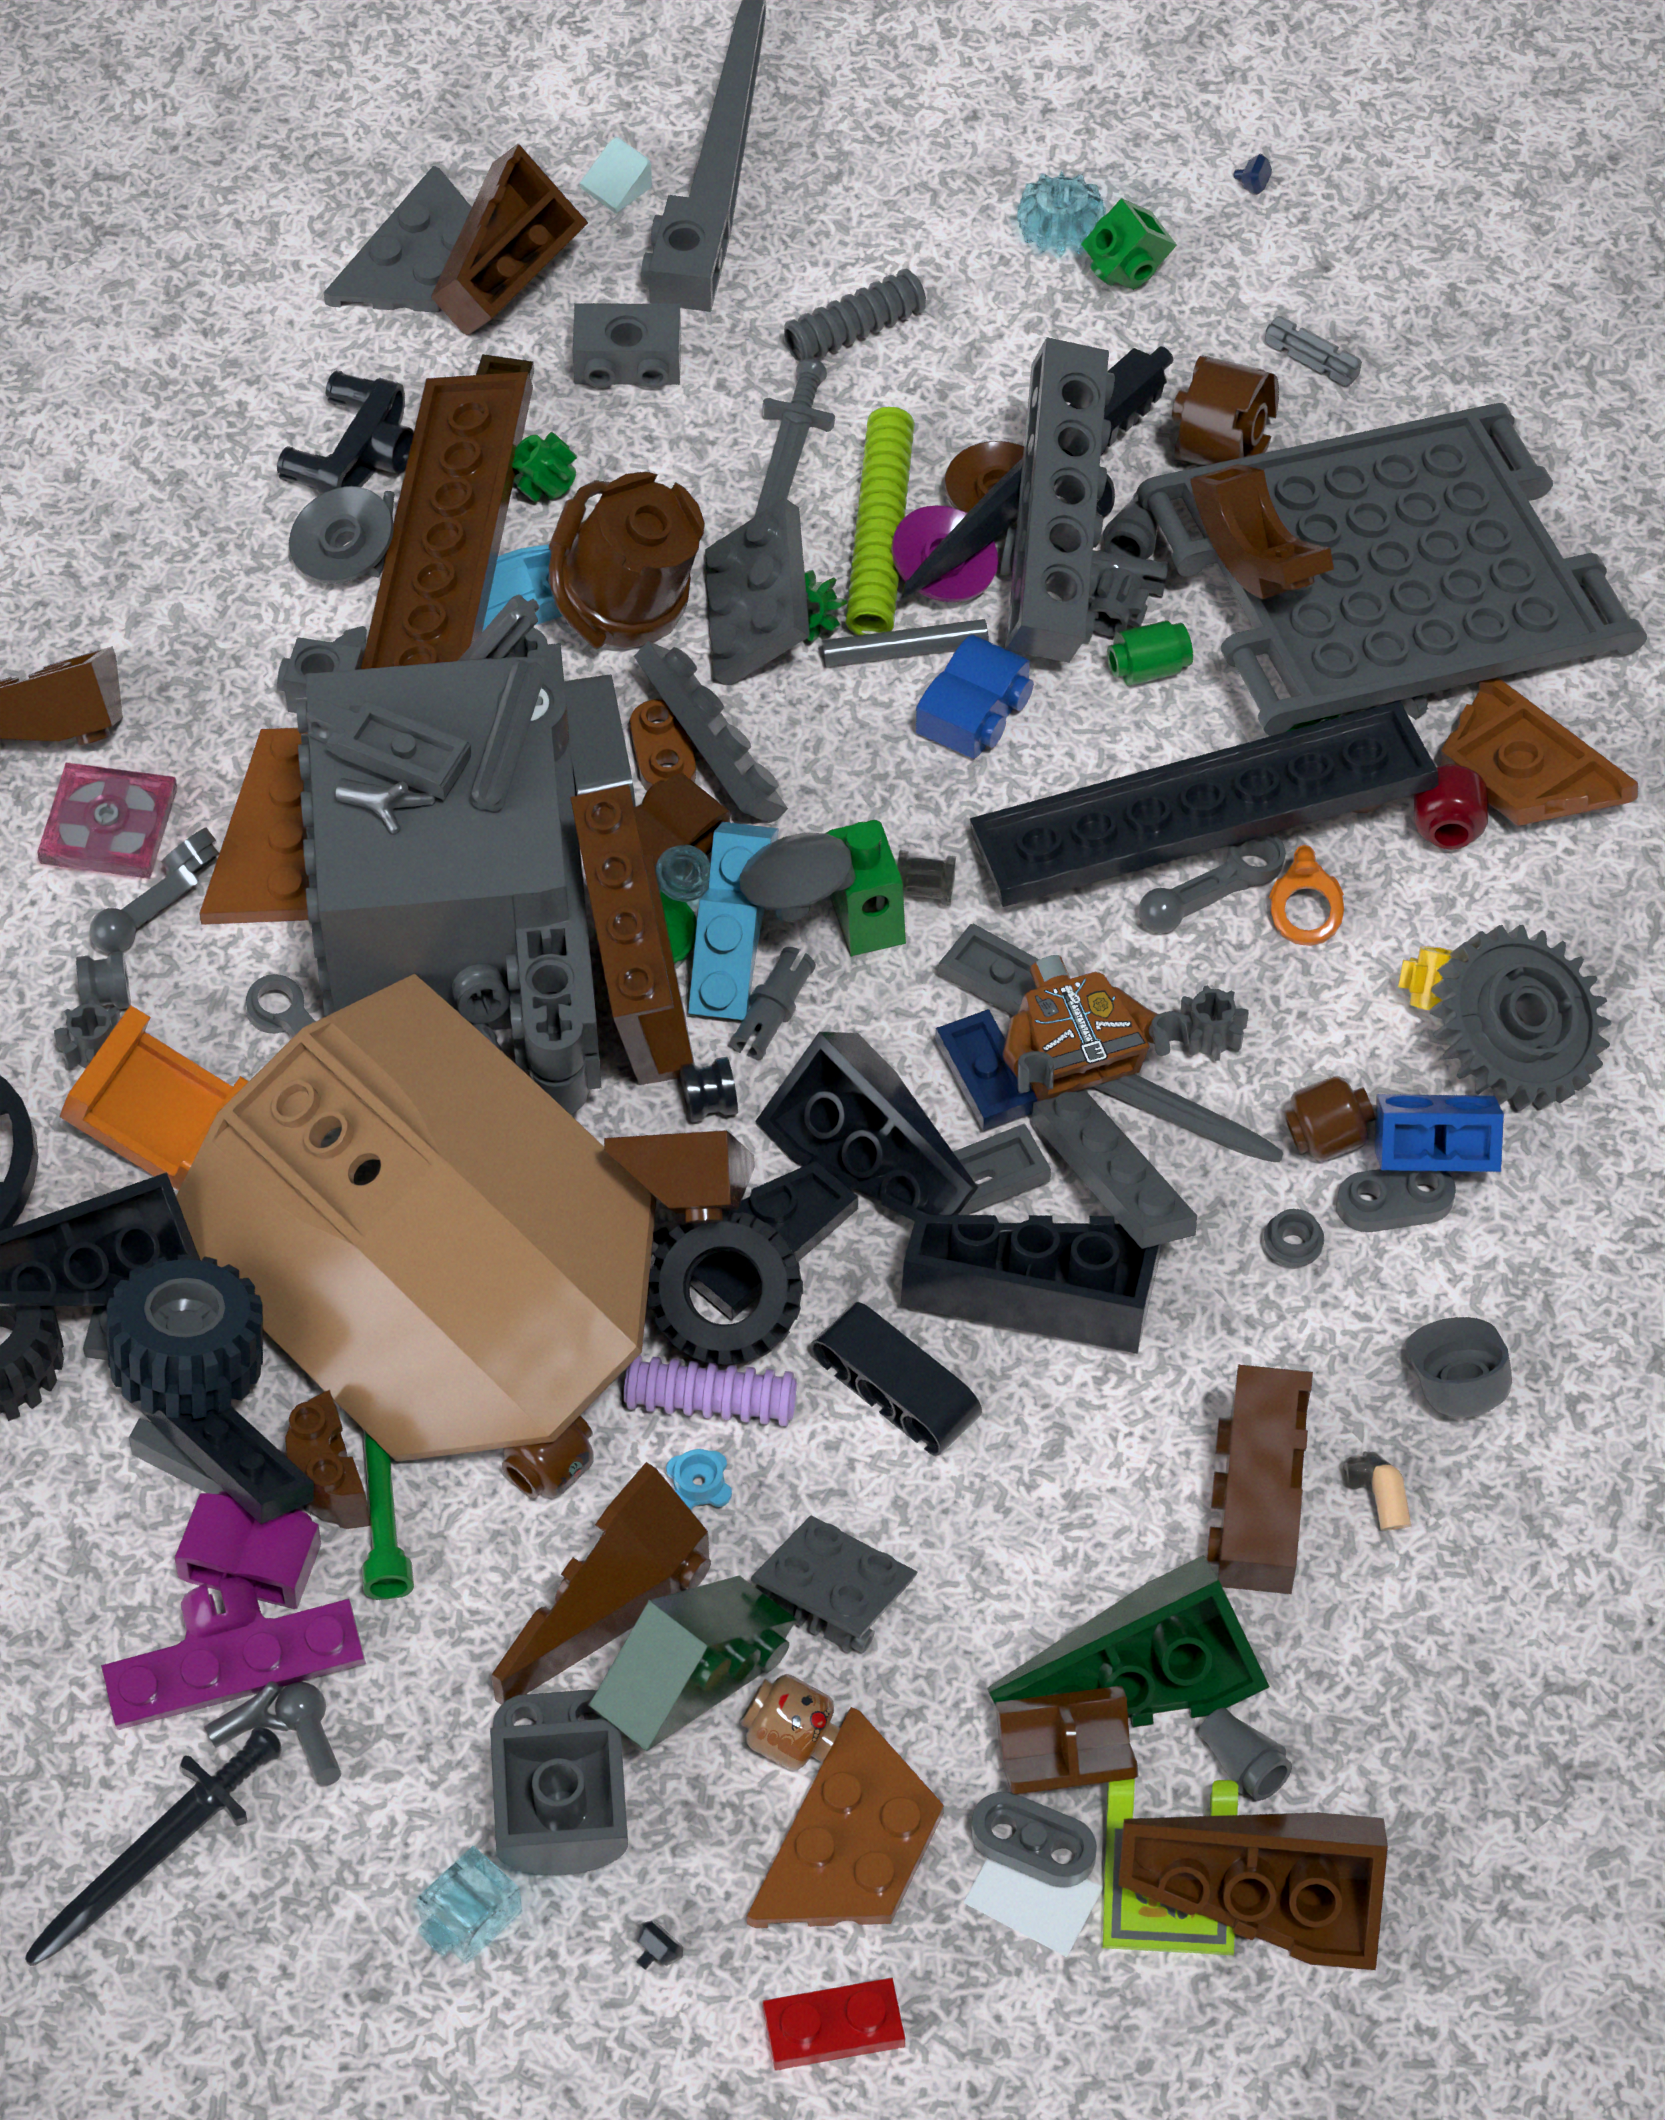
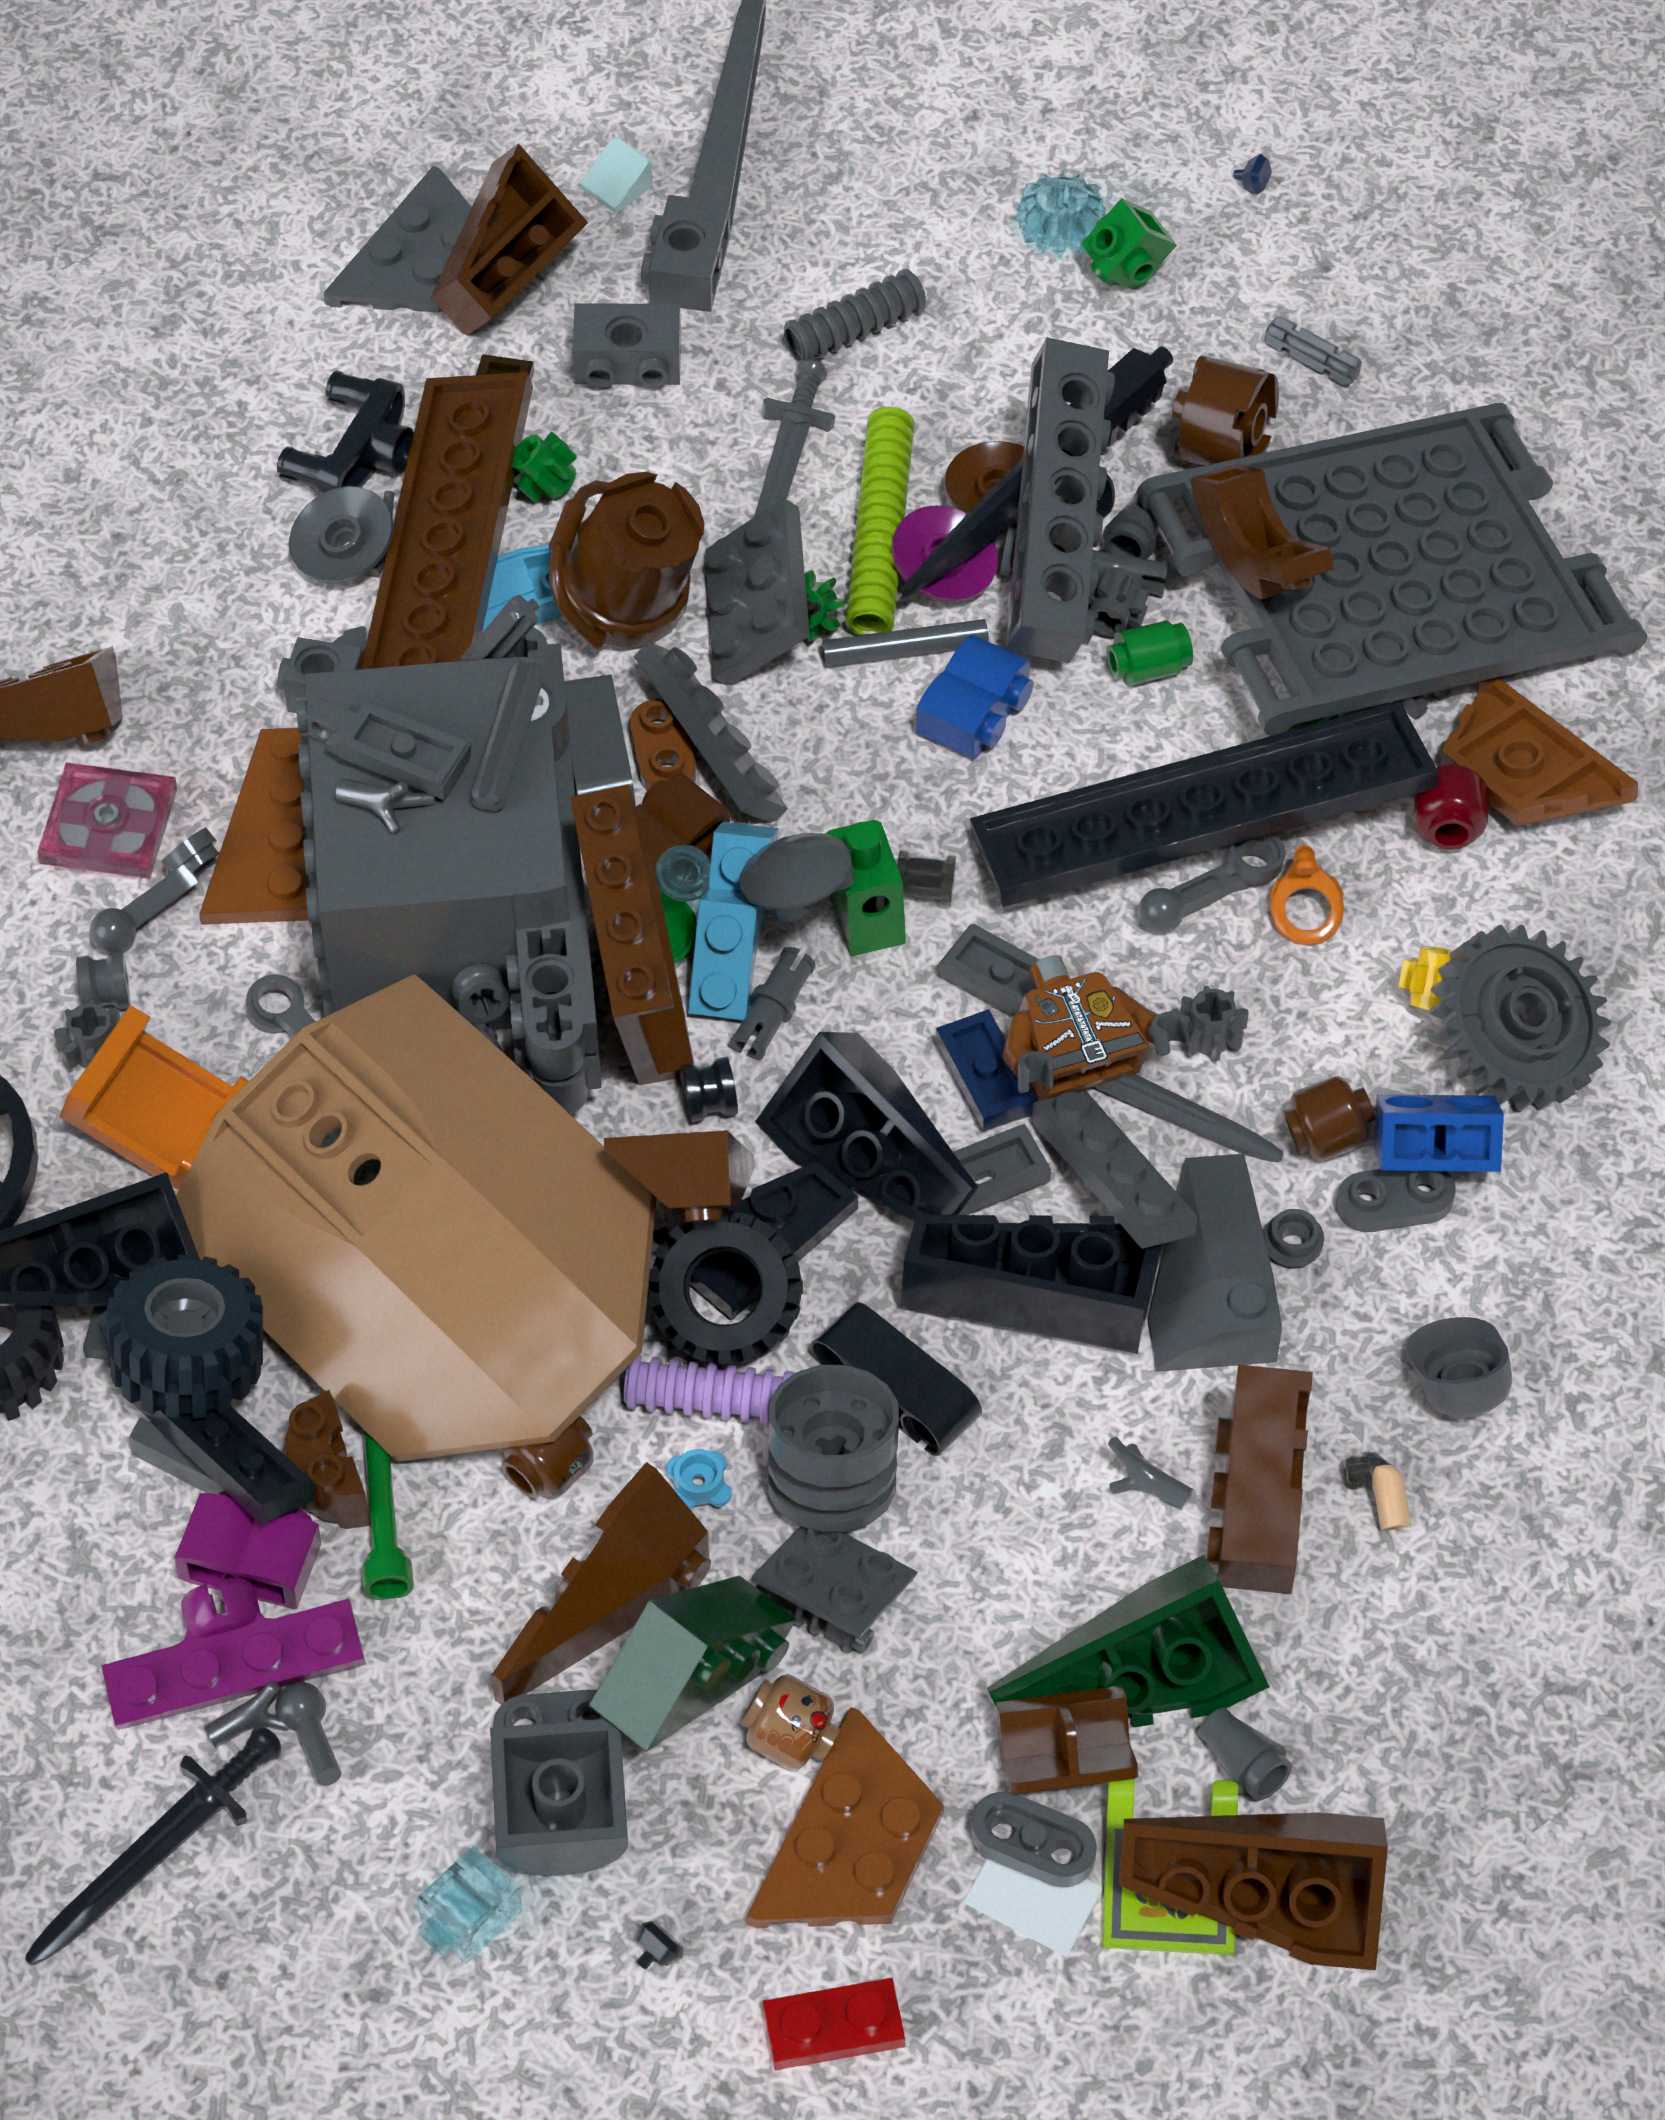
(833, 1448): none -> dark grey wheel
(1147, 1476): none -> dark grey bar
(1218, 1287): none -> dark grey wedge

